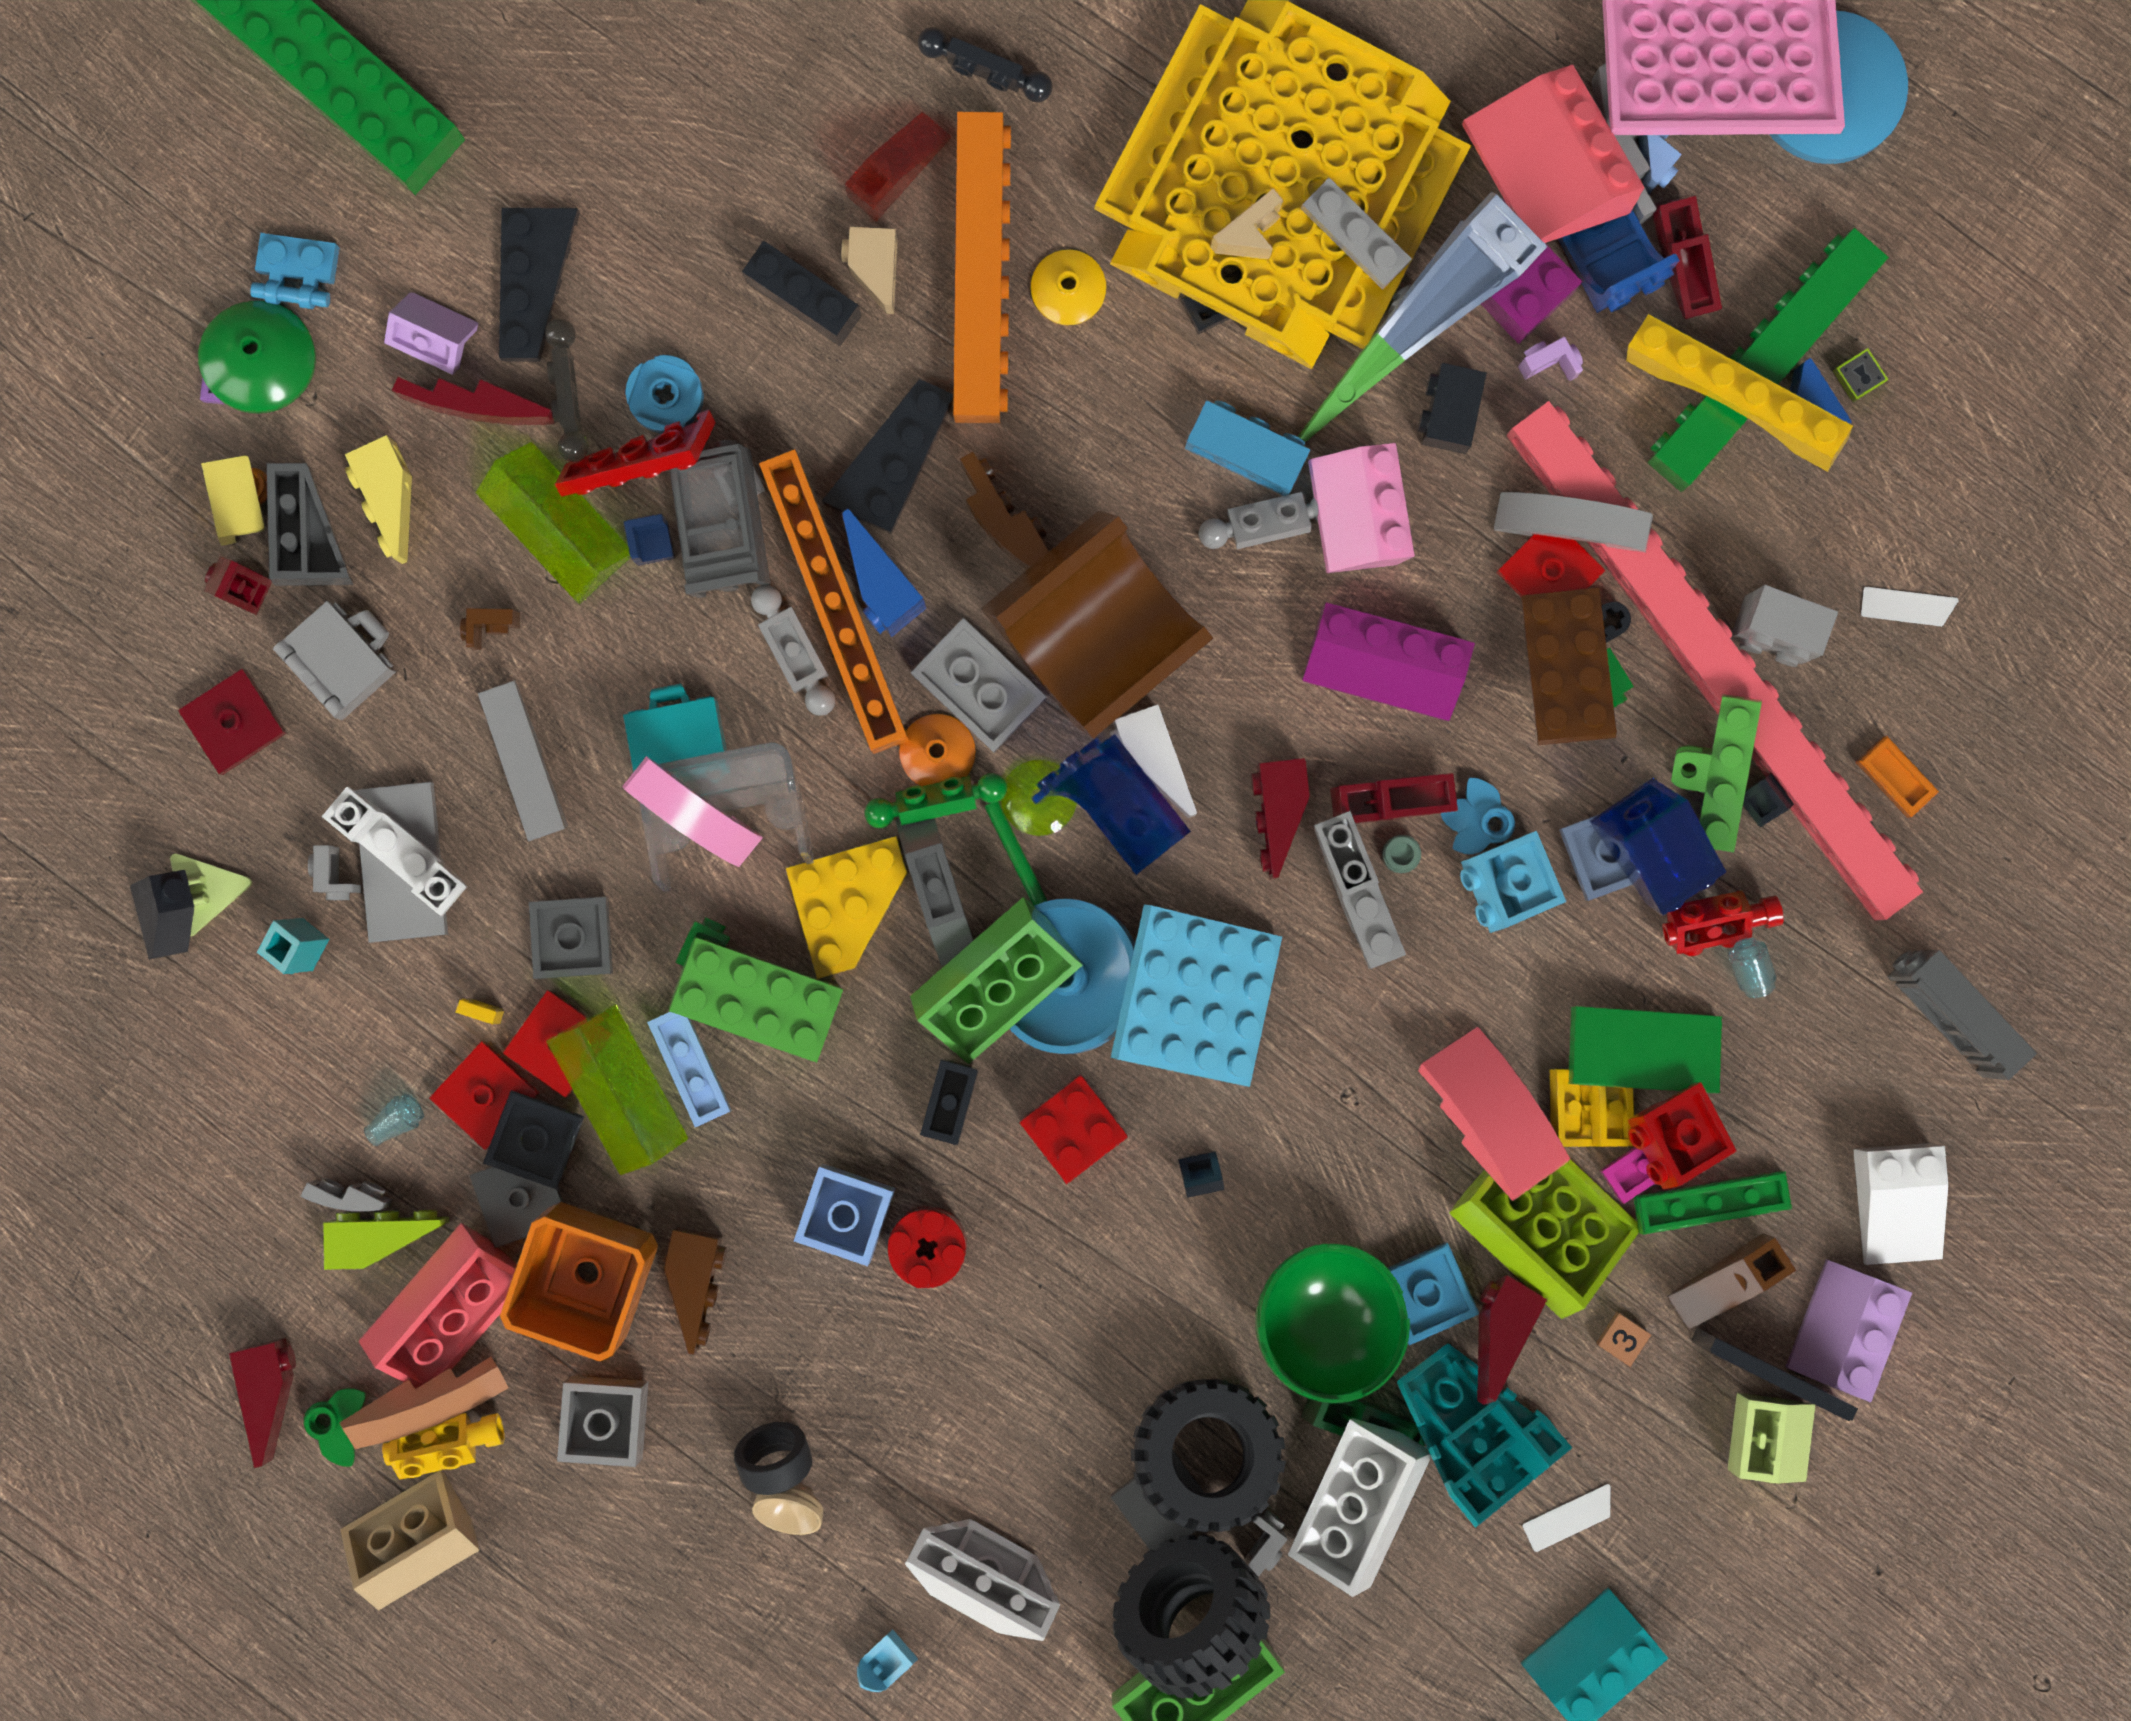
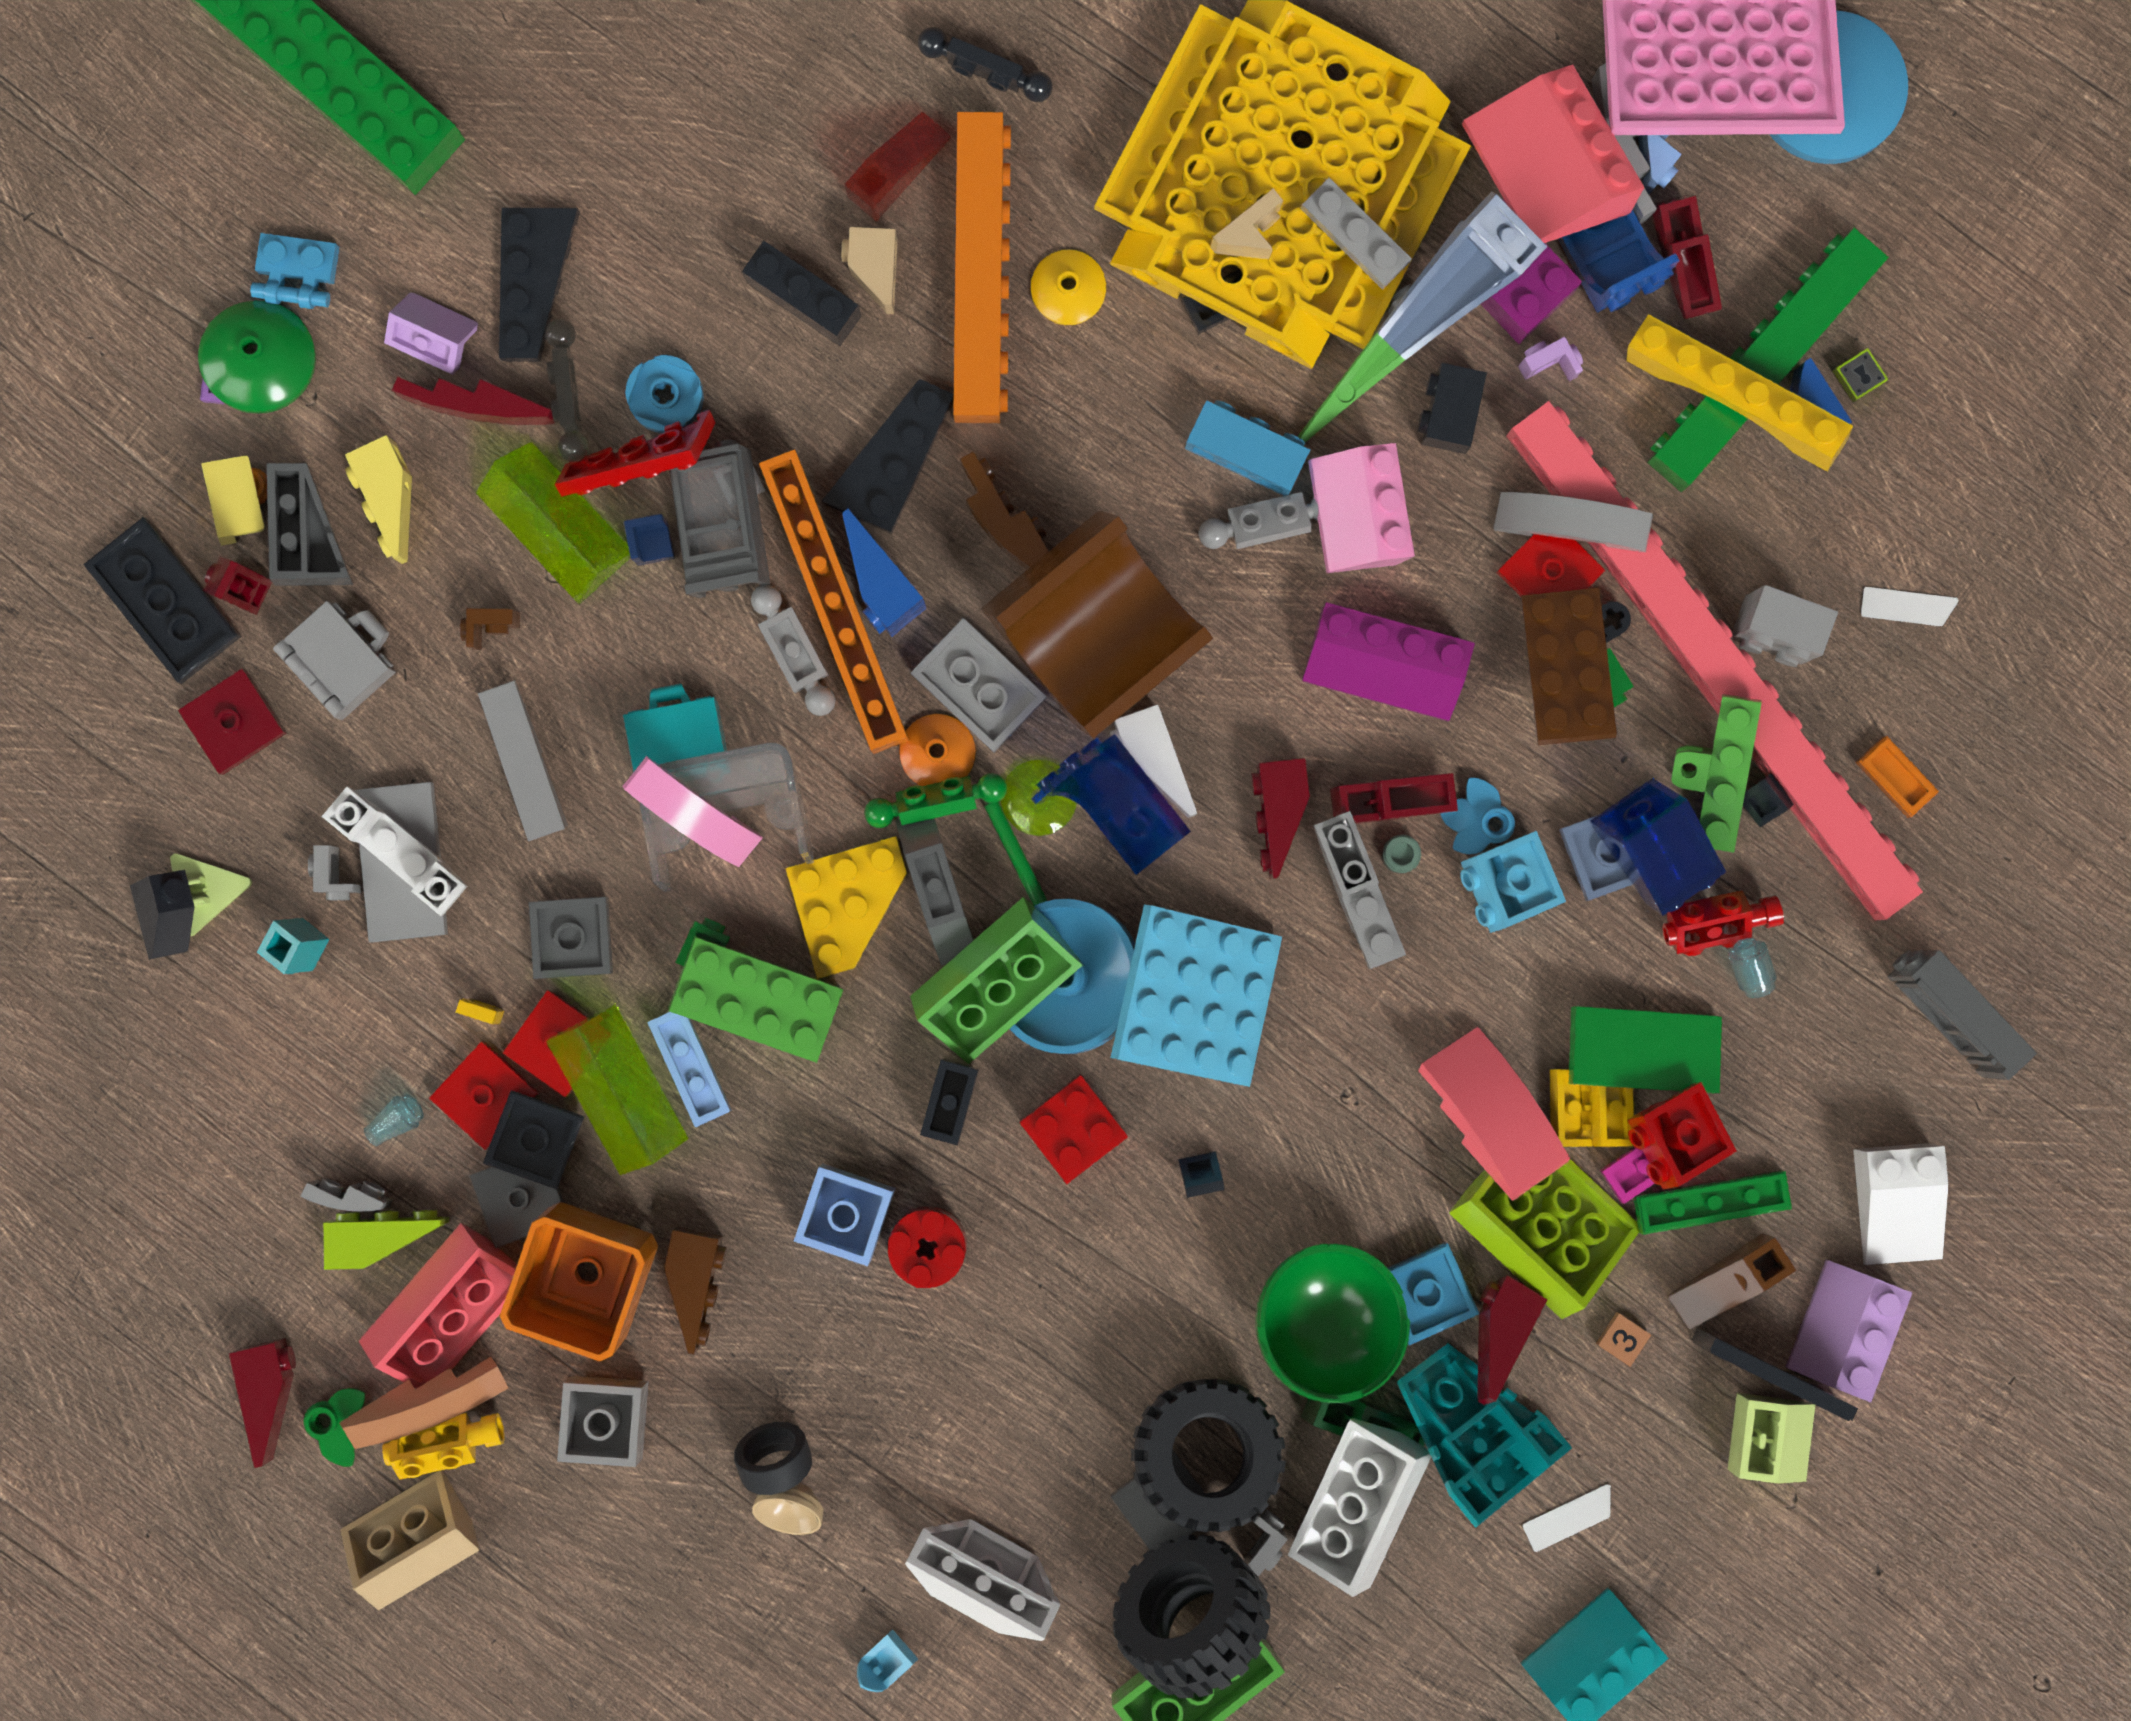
(162, 600): none -> black tile

